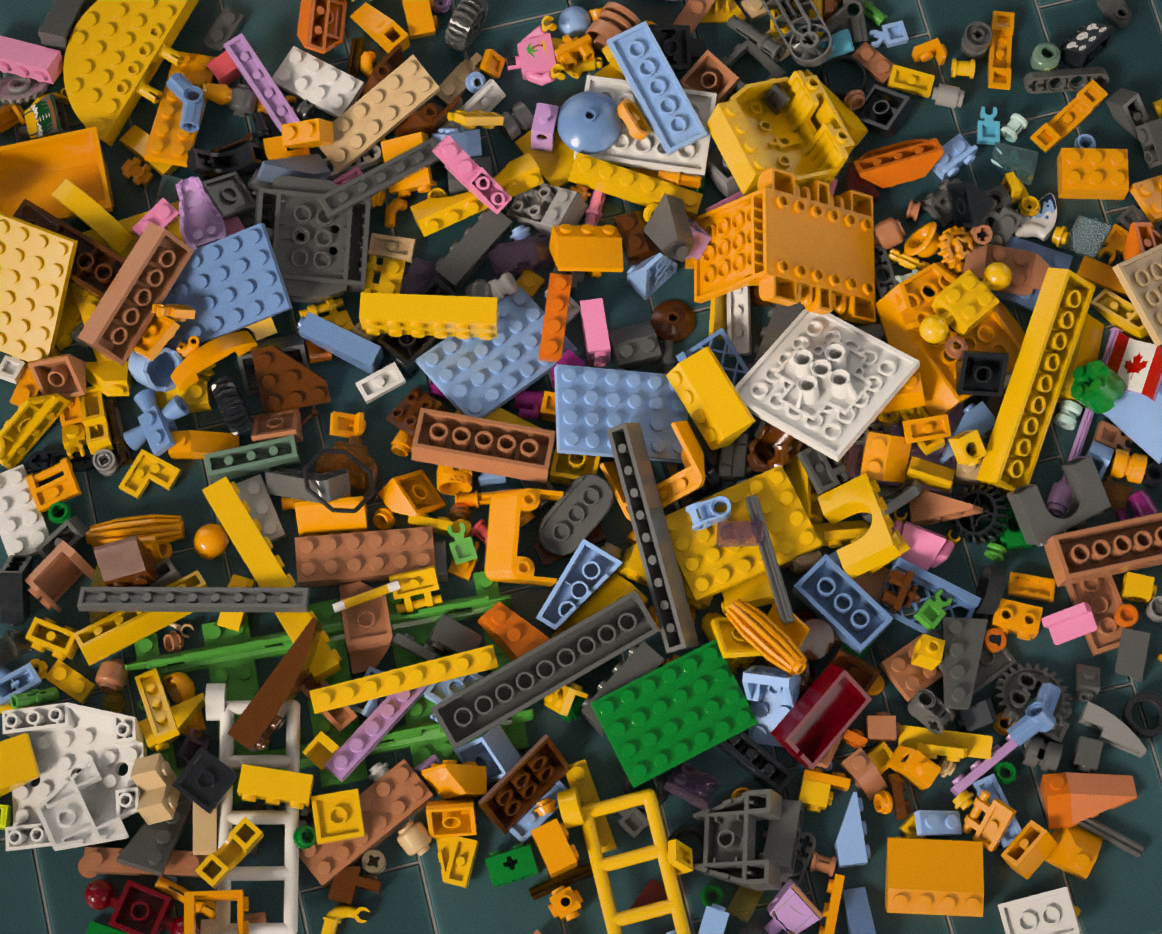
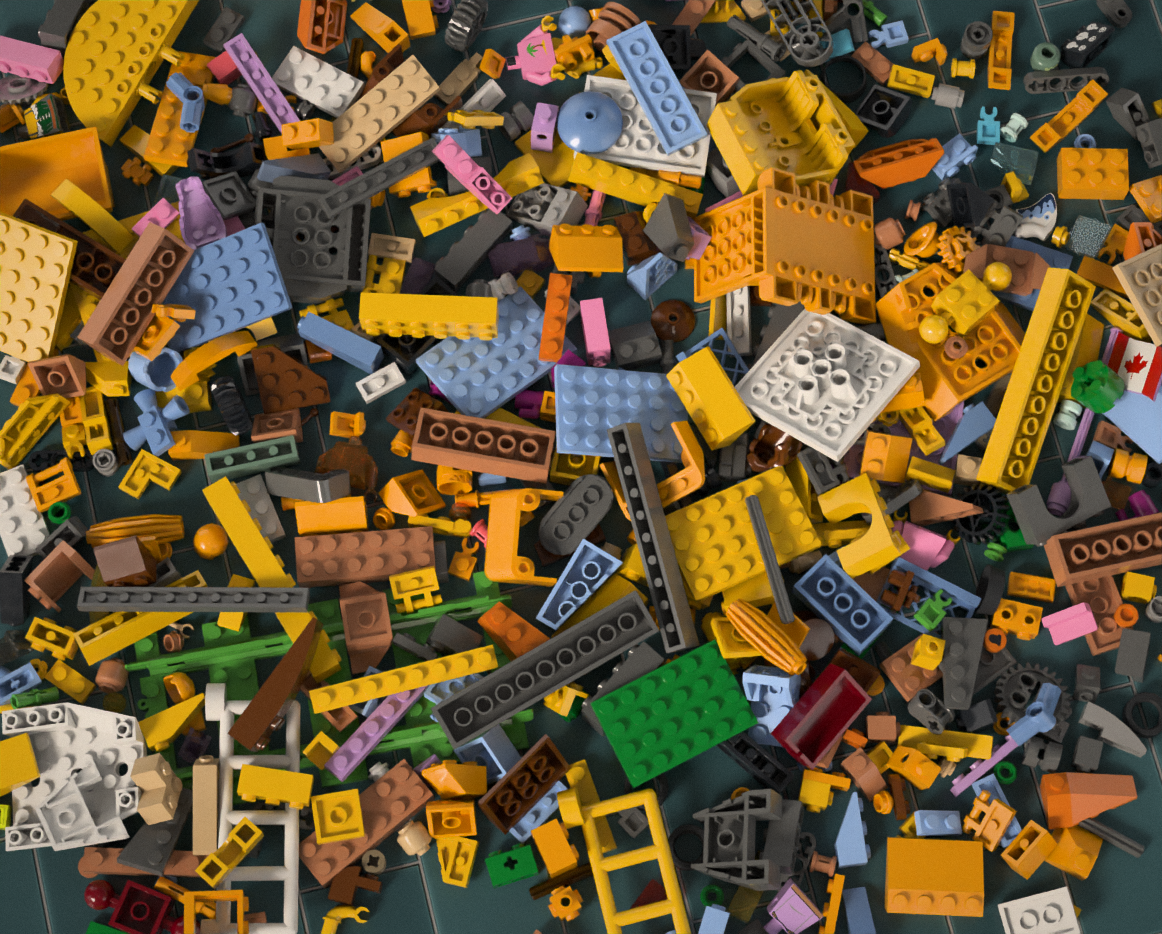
(157, 706): yellow plate -> none
(187, 349): light orange arm -> none
(205, 780): black plate -> none
(310, 836): green plate -> none
(321, 500): black piece -> none
(366, 596): yellow bar -> none
(391, 210): light orange arm -> none
(462, 548): bright green plate -> none
(469, 81): light blue plate -> none
(545, 806): light orange plate -> none
(633, 119): light orange plate -> none
(680, 857): yellow bracket -> none
(692, 785): clear purple plate -> none
(707, 514): light blue piece -> none
(740, 533): plate -> none
(776, 98): black plate -> none
(854, 99): nougat plate -> none
(926, 428): light orange plate -> none
(959, 444): yellow brick -> none
(963, 800): yellow plate -> none
(981, 373): black slope -> none
(985, 239): nougat bush -> none
(1033, 203): yellow plate -> none

